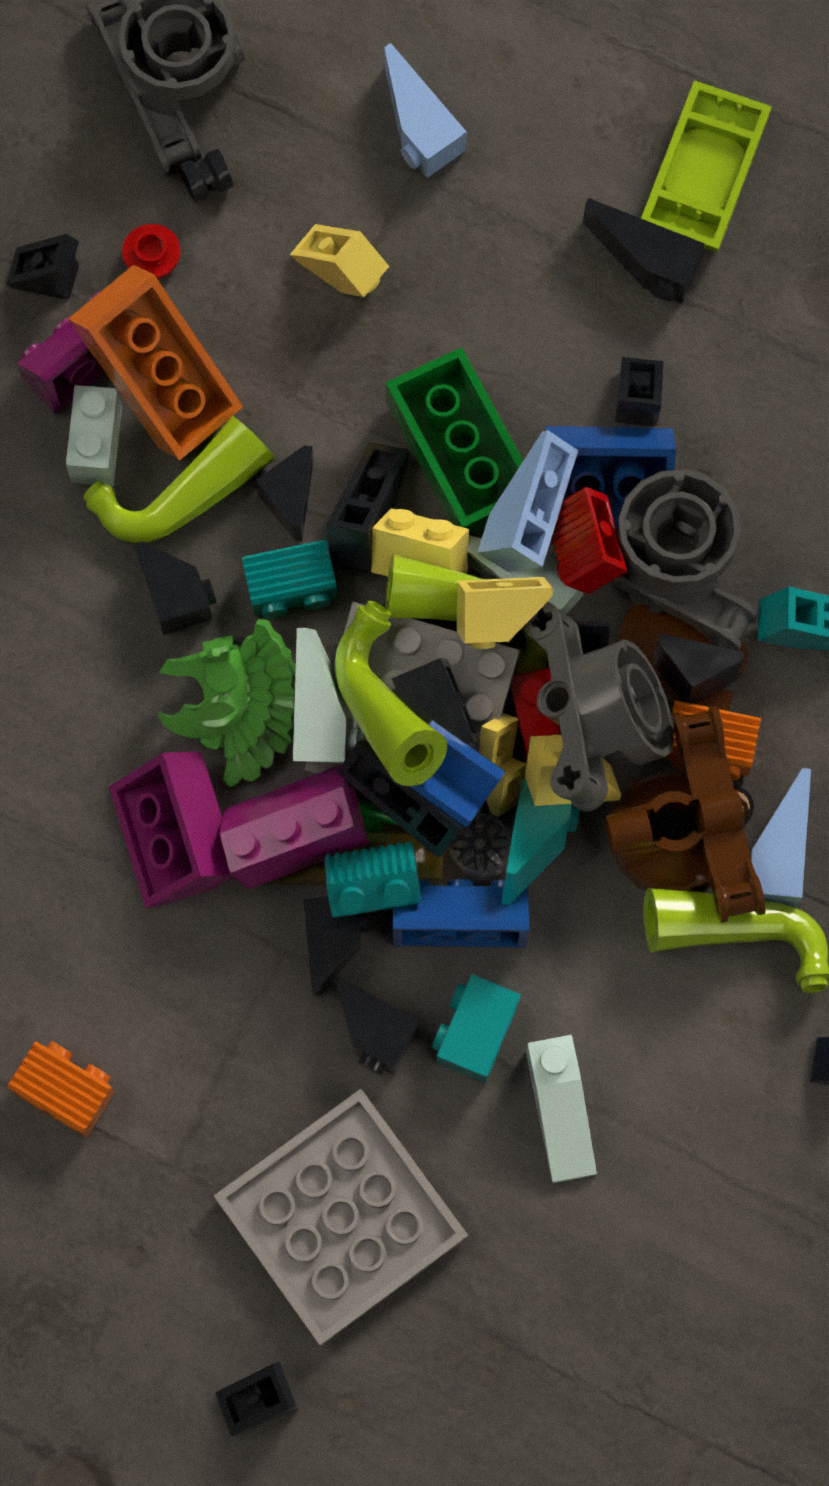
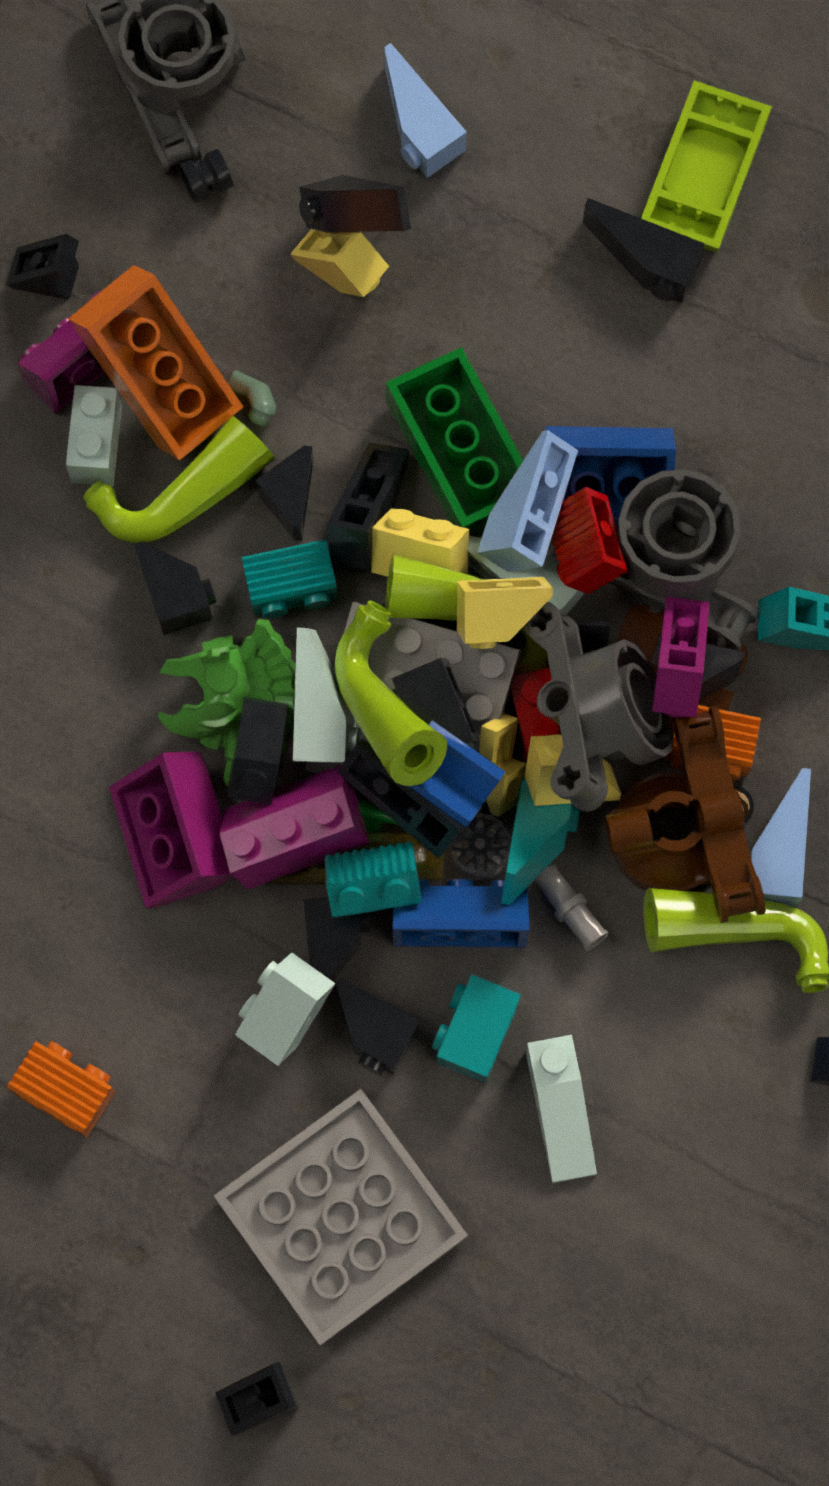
(152, 249): red piece -> none
(257, 751): none -> black slope
(258, 394): none -> sand green arm
(284, 1007): none -> light aqua brick
(353, 205): none -> black slope
(570, 907): none -> light grey pin
(639, 391): black slope -> none
(681, 657): none -> magenta slope

